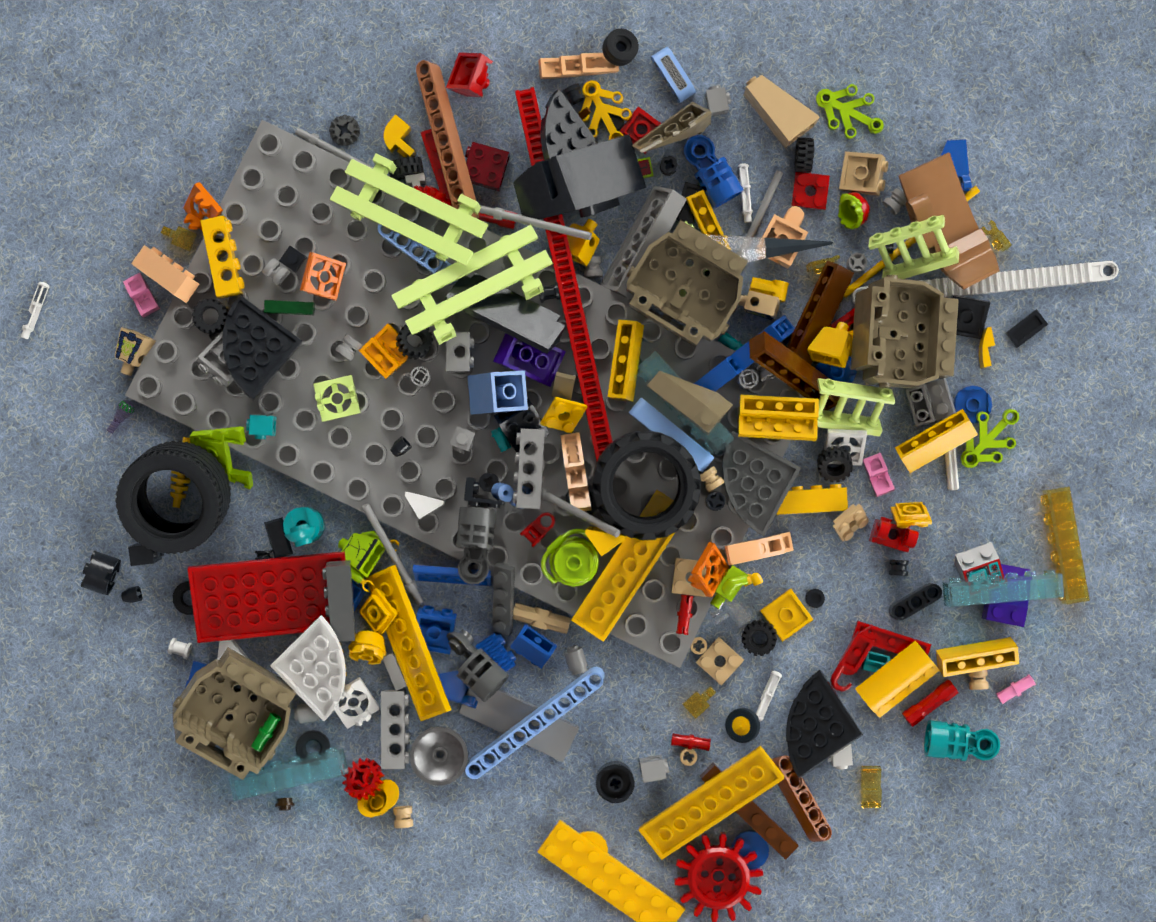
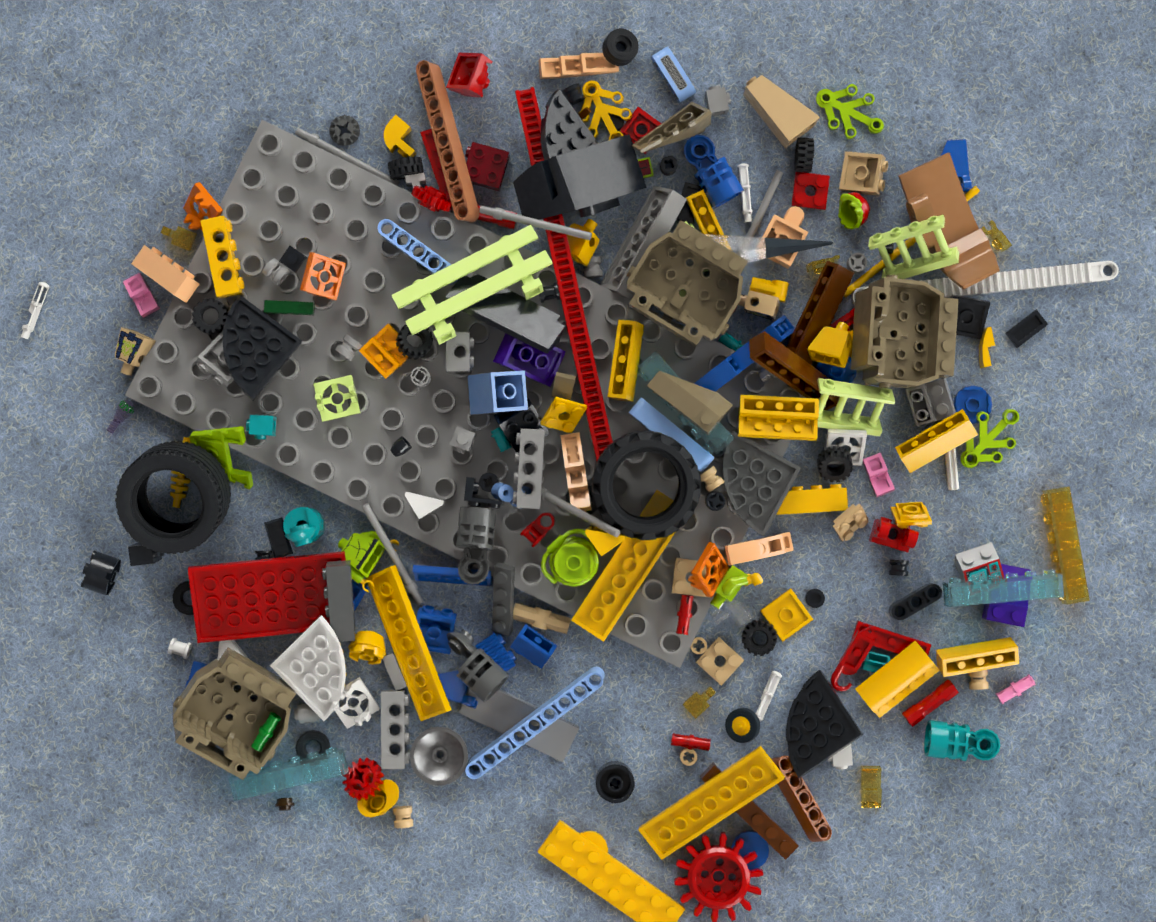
(130, 595): black hose -> none
(377, 179): yellowish green fence -> none
(385, 612): yellow piece -> none
(575, 659): light grey brick -> none
(653, 768): light grey brick -> none
(744, 379): light grey wheel -> none
(895, 201): light grey wheel -> none

